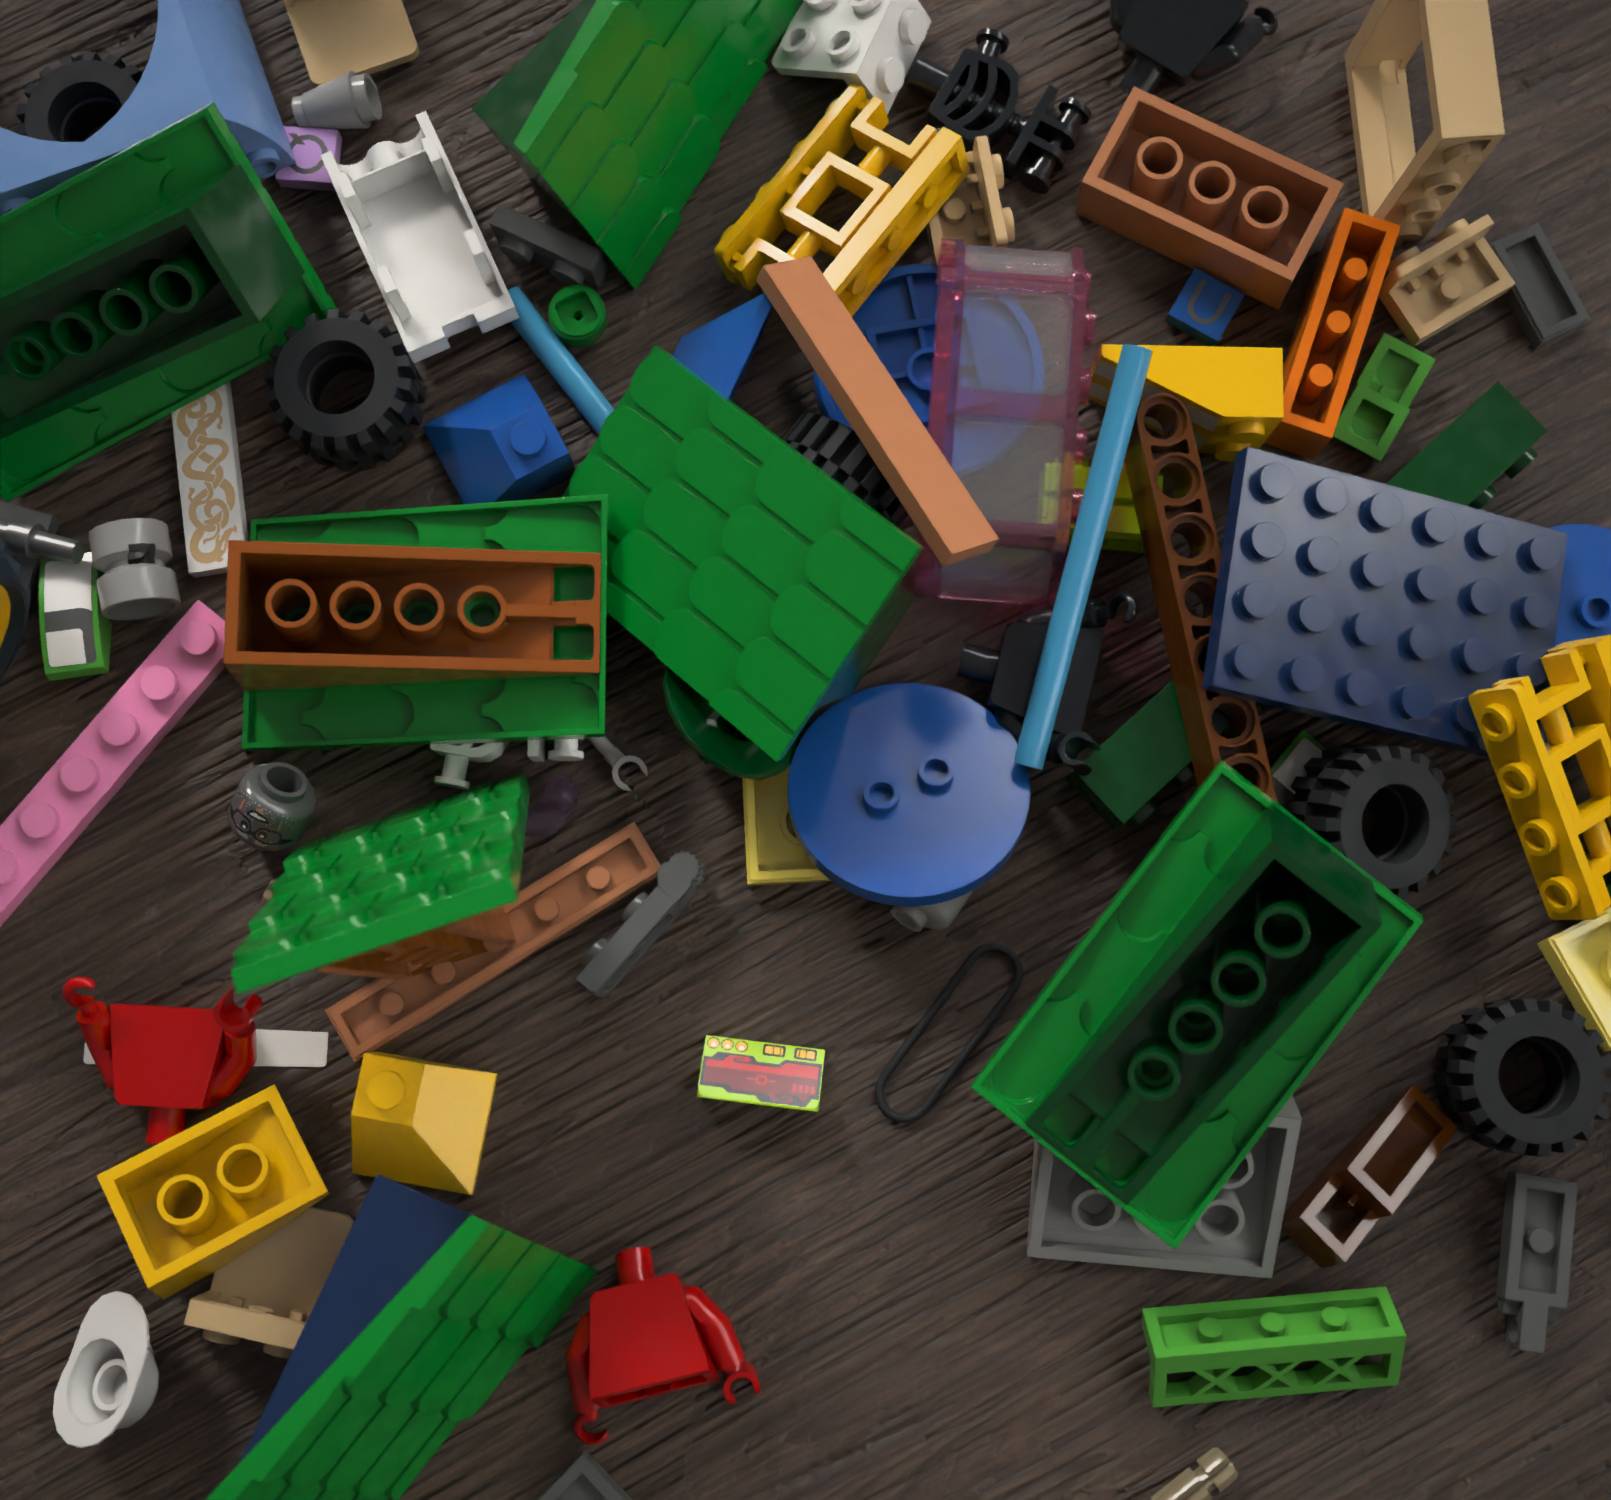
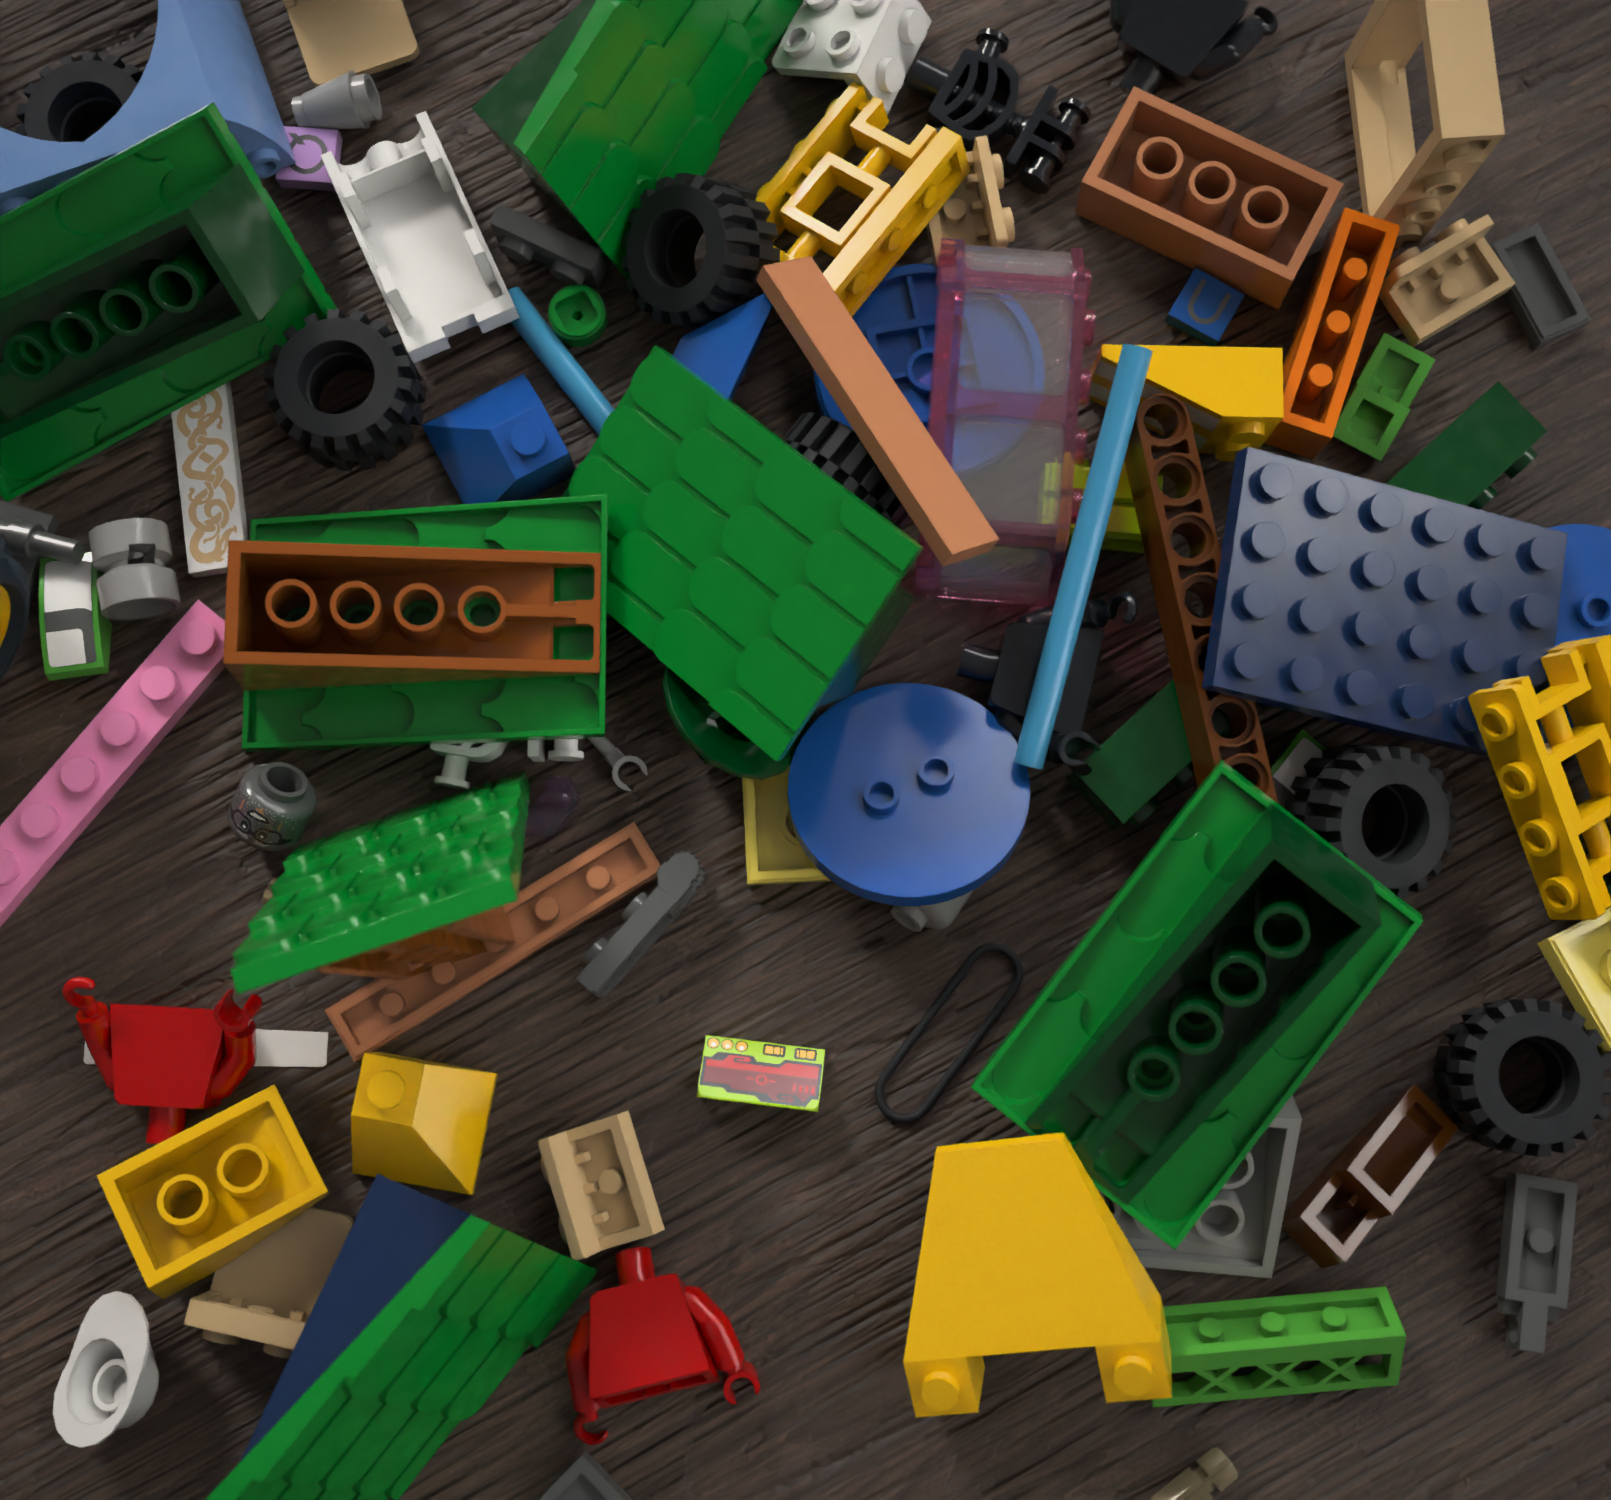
(600, 1185): none -> tan bracket
(665, 243): none -> black tyre
(1022, 1263): none -> yellow wedge

